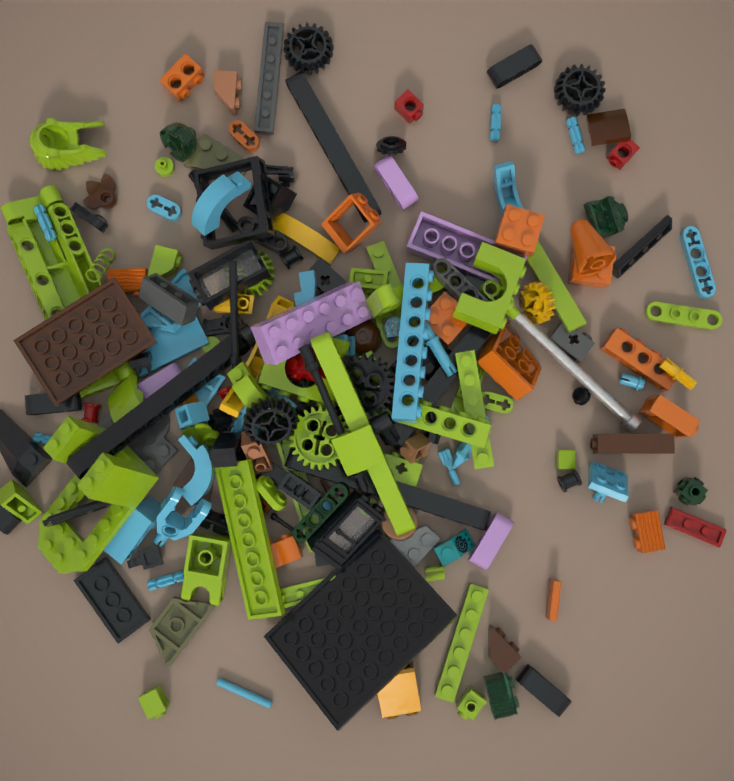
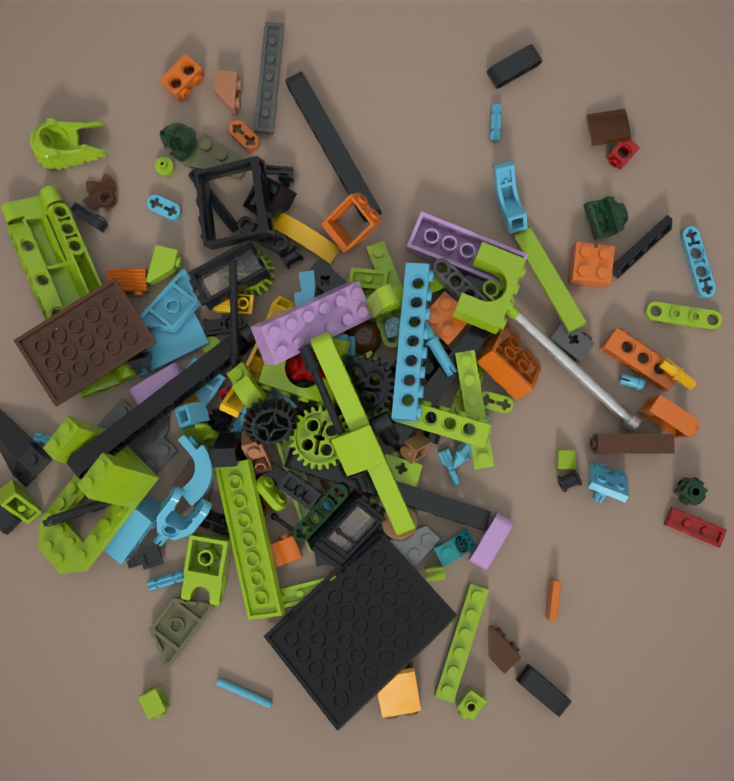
(42, 404): black beam -> none
(45, 222): medium azure axle -> none
(91, 412): red bush -> none
(95, 270): lime piece -> none
(112, 599): black tile -> none
(124, 397): lime slope -> none
(168, 299): dark grey brick -> none
(214, 200): medium azure arch -> none
(307, 38): black gear -> none
(391, 145): black gear -> none
(396, 182): lavender beam -> none
(405, 100): red brick -> none
(500, 695): clear green brick -> none
(518, 230): orange brick -> none
(537, 302): yellow gear -> none
(565, 92): black gear -> none
(575, 135): medium azure axle -> none
(581, 396): black plate -> none
(590, 248): orange cone -> none
(647, 531): orange brick -> none

